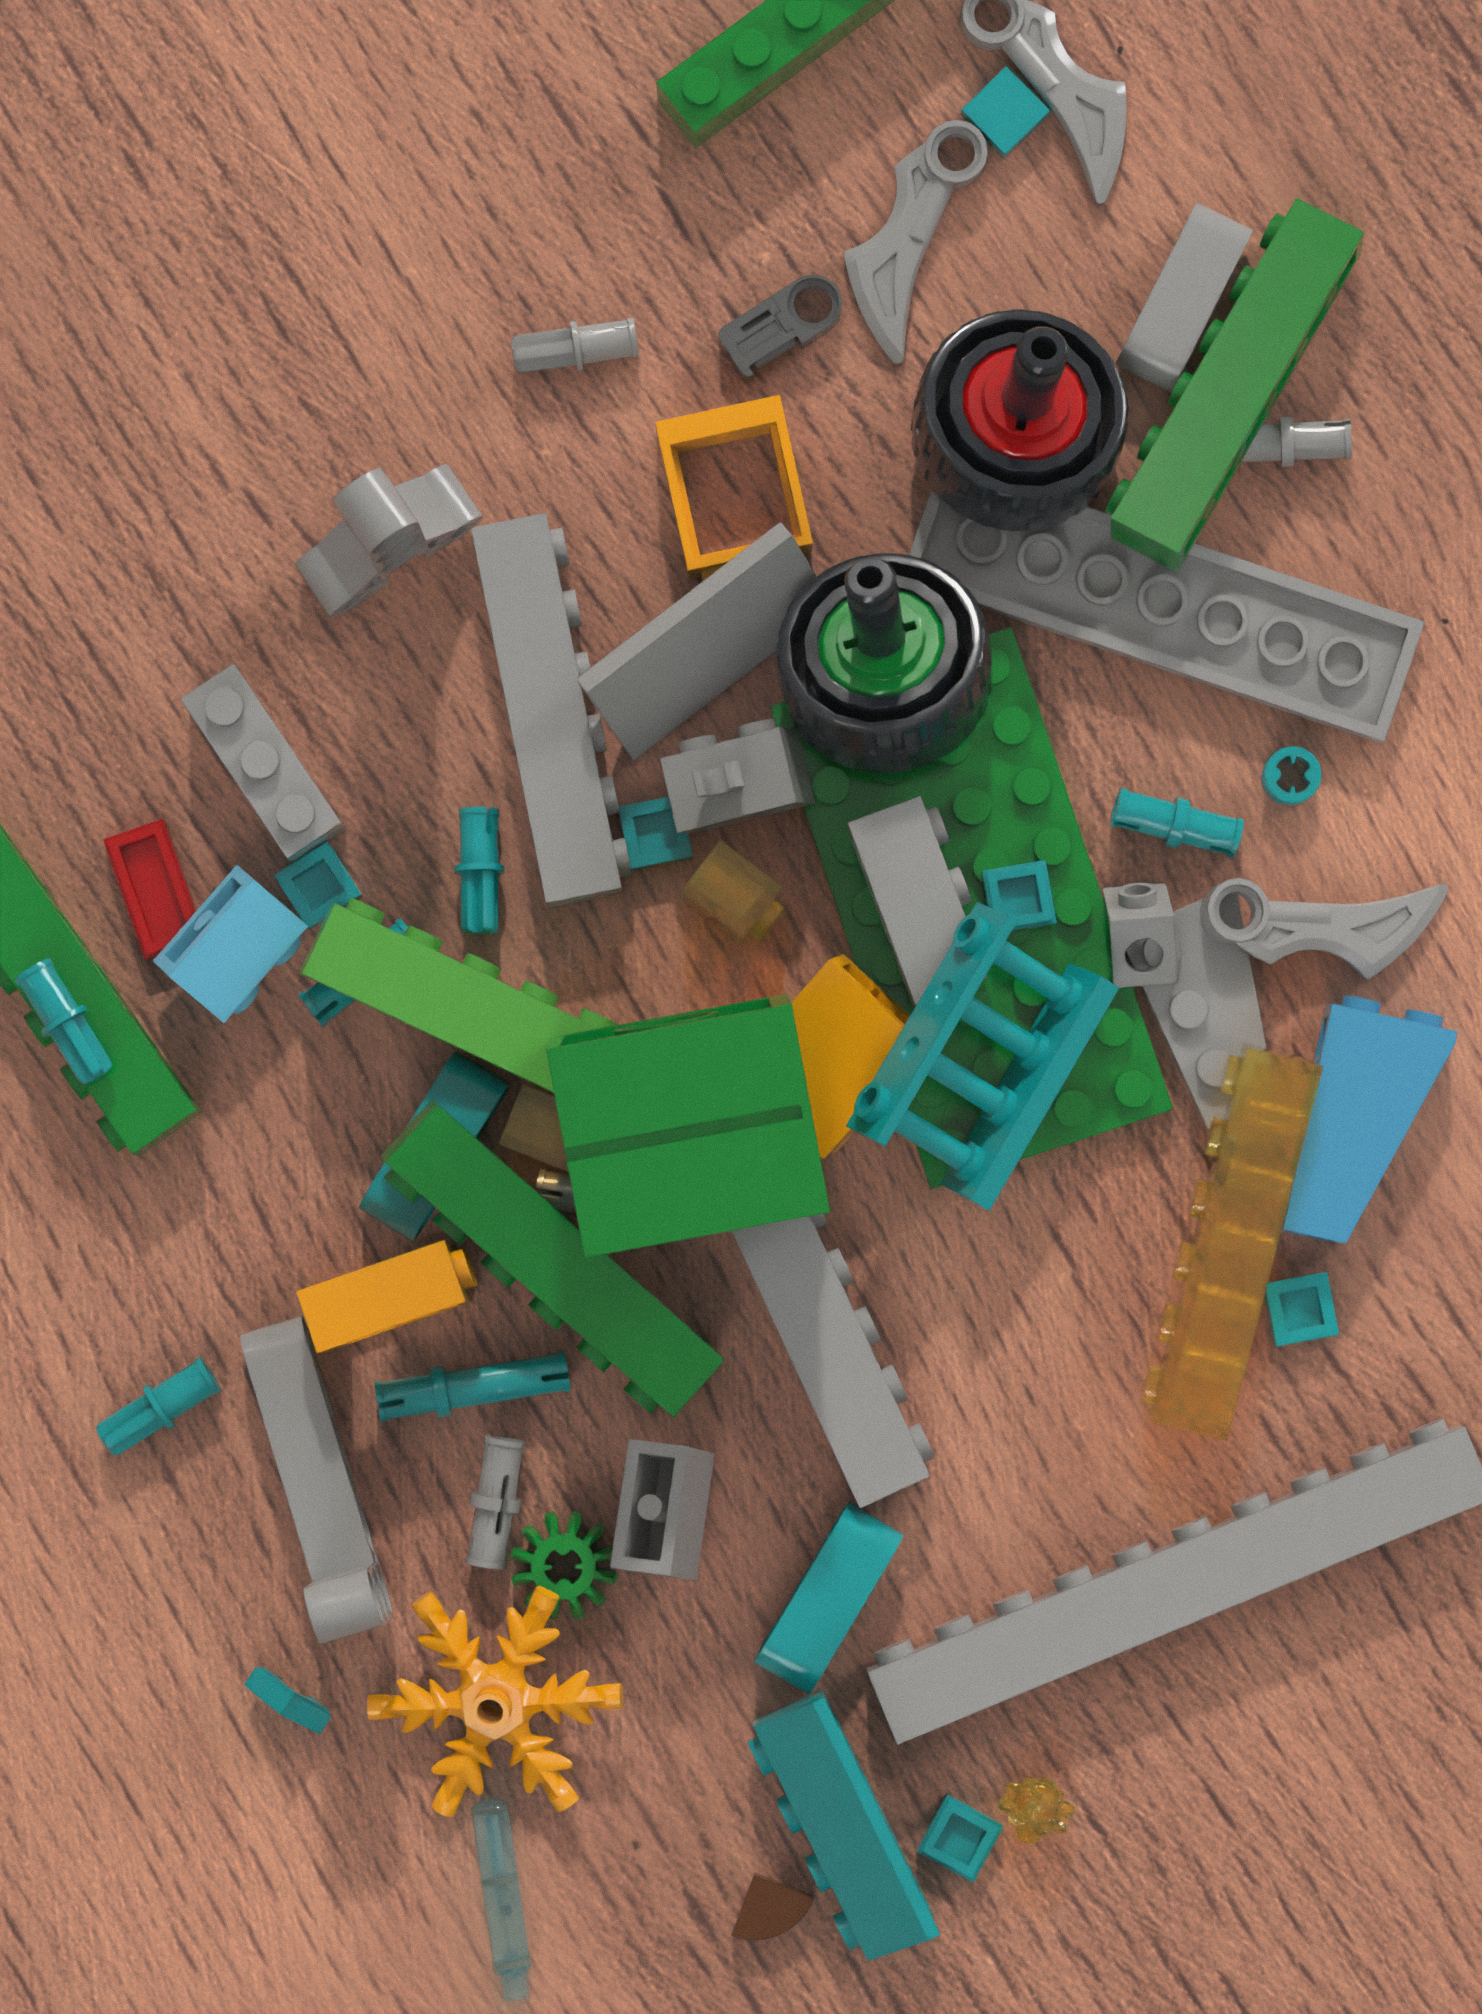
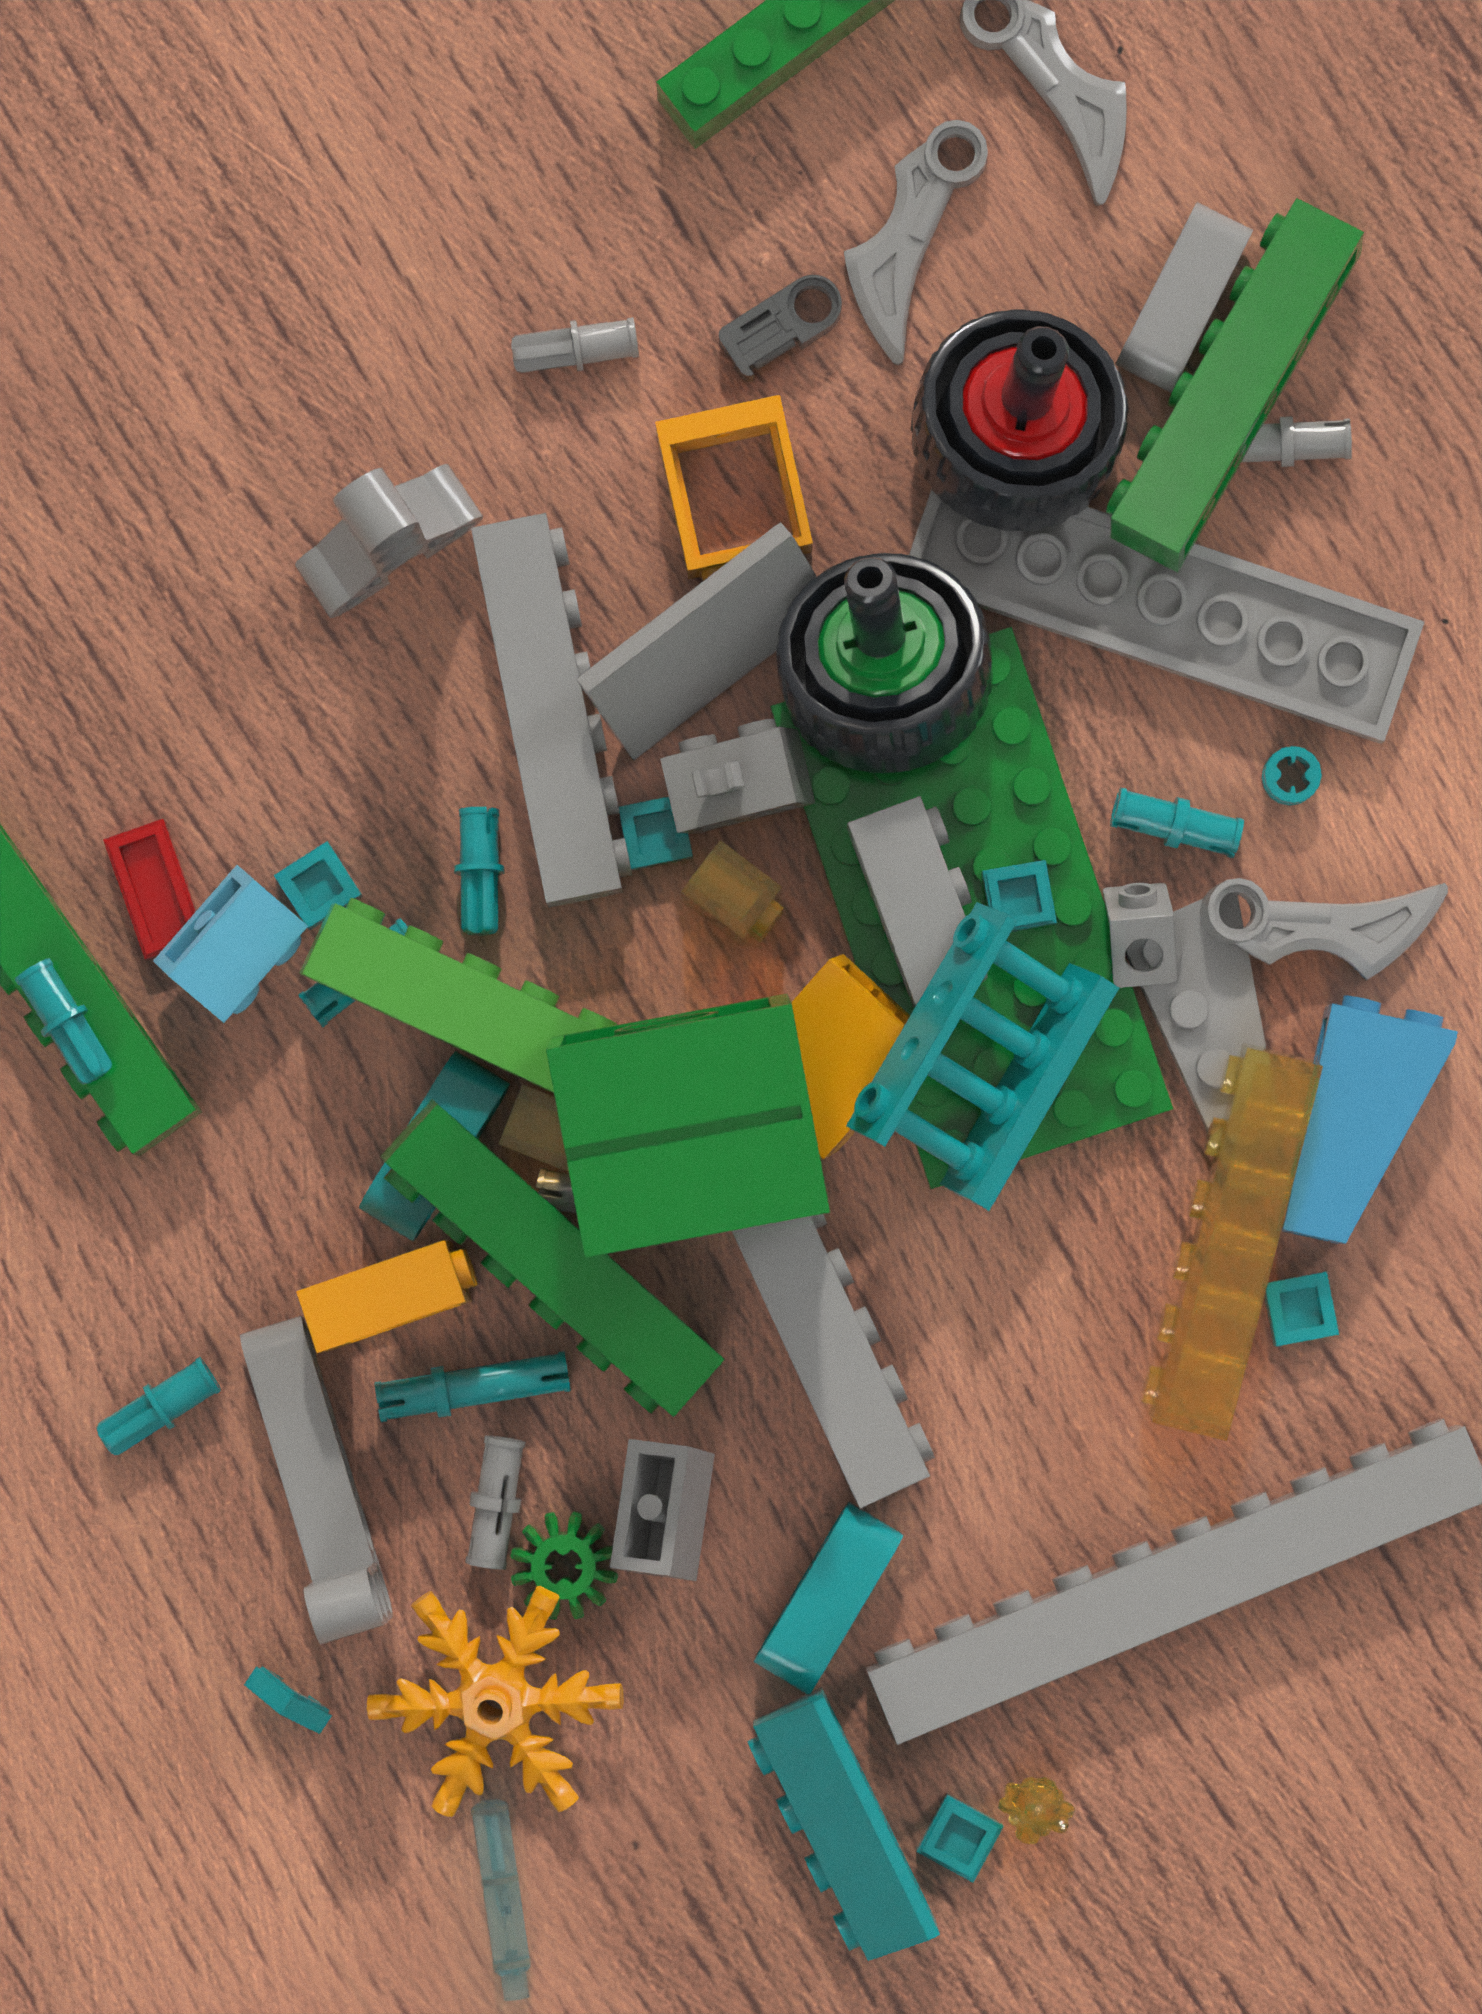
(263, 763): light grey brick -> none
(770, 1909): reddish brown tile -> none
(1005, 112): teal tile -> none

